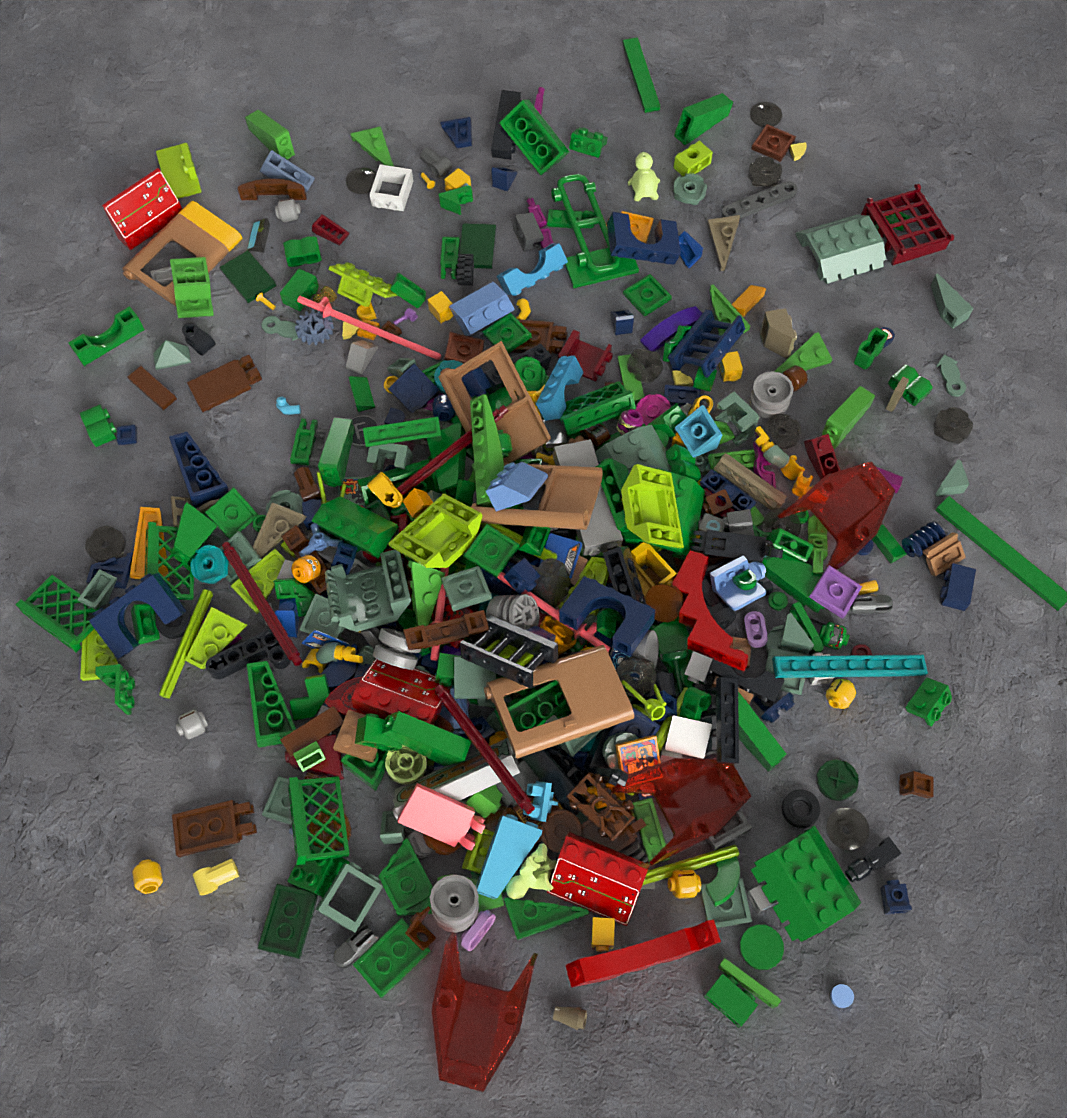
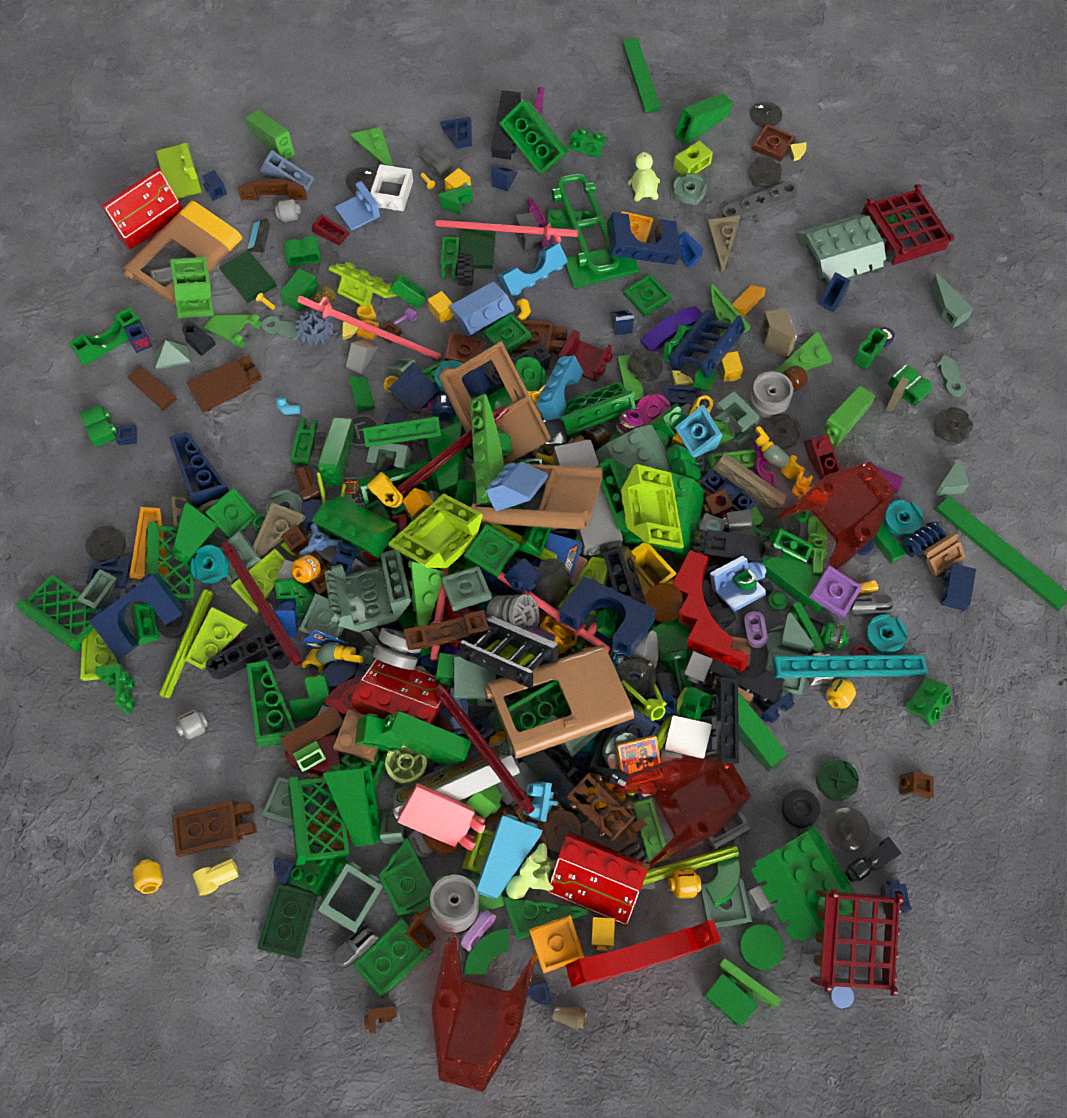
(138, 337): none -> dark blue brick
(214, 185): none -> dark blue brick
(230, 325): none -> bright green flag
(283, 869): none -> dark blue tile
(356, 801): none -> green slope
(358, 209): none -> medium blue bracket
(383, 1014): none -> reddish brown bracket
(485, 951): none -> green tile
(540, 993): none -> dark blue tile
(547, 231): none -> coral piece
(556, 943): none -> light orange tile
(829, 941): none -> dark red window
(835, 292): none -> dark blue slope
(889, 624): none -> teal plate
(898, 527): none -> teal plate

